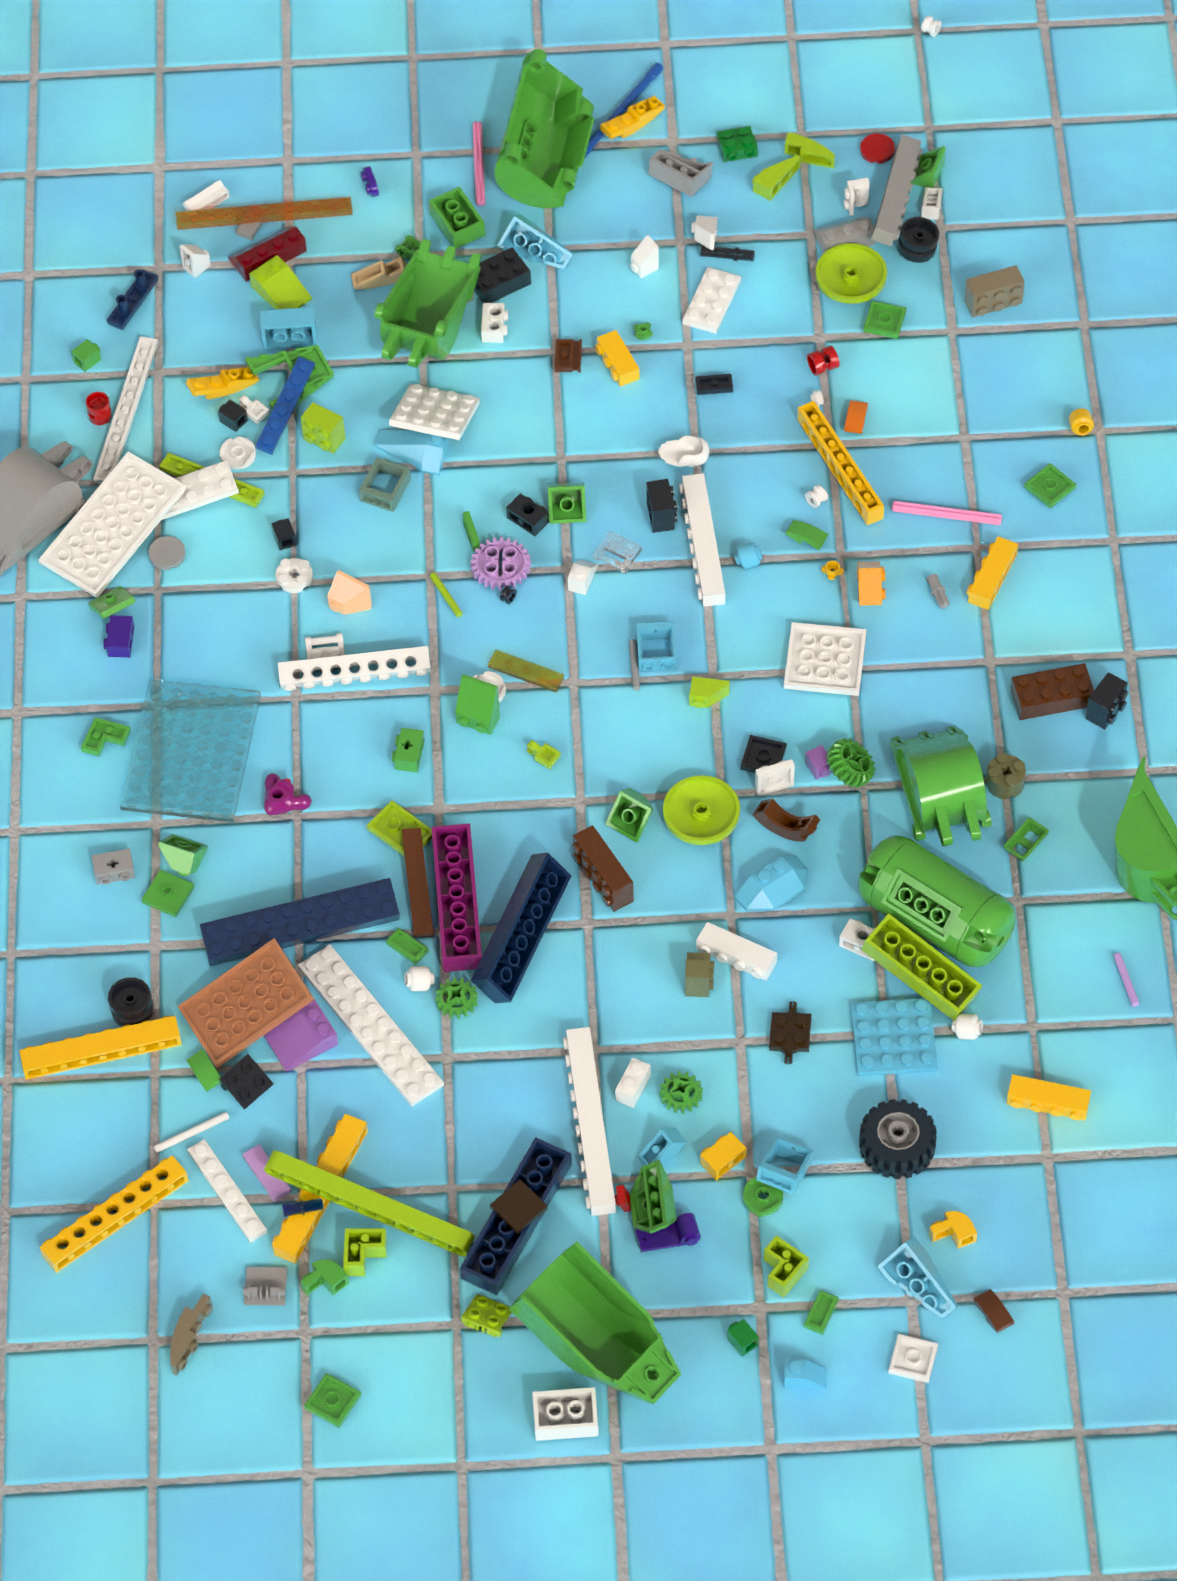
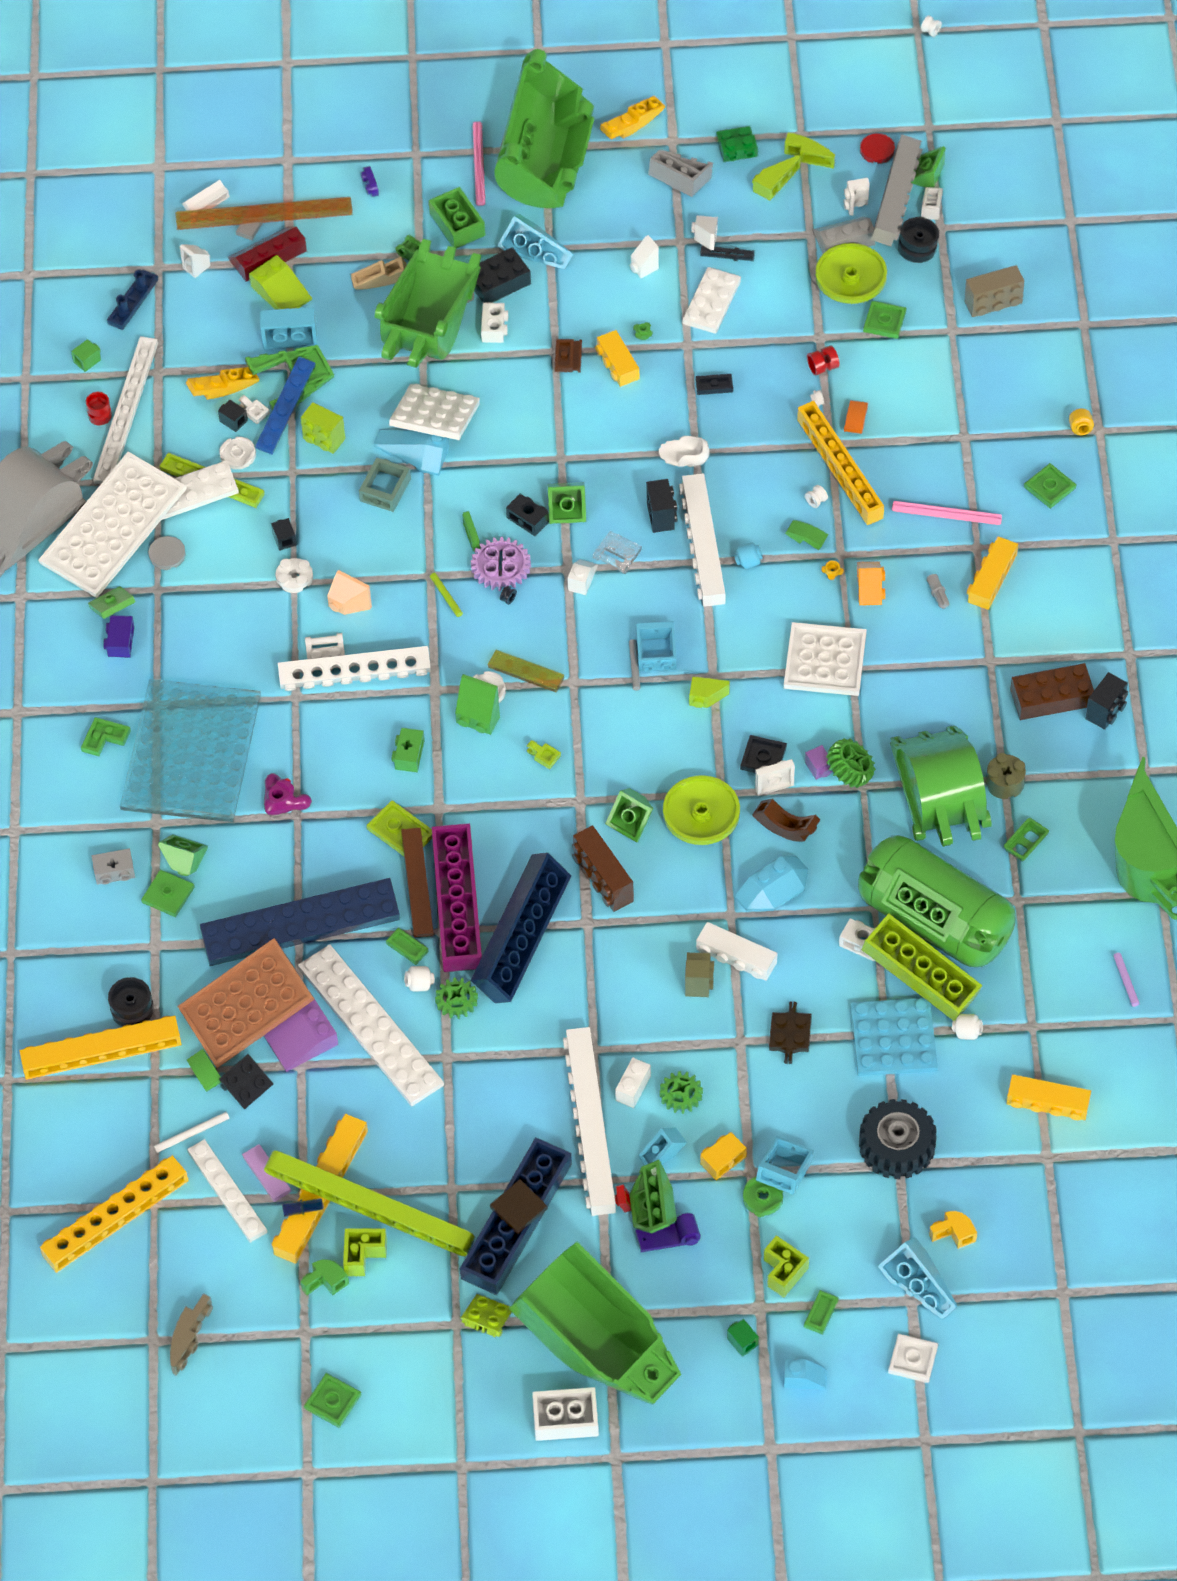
(265, 1286): light grey hinge -> none
(651, 75): blue piece -> none
(994, 1310): reddish brown slope -> none

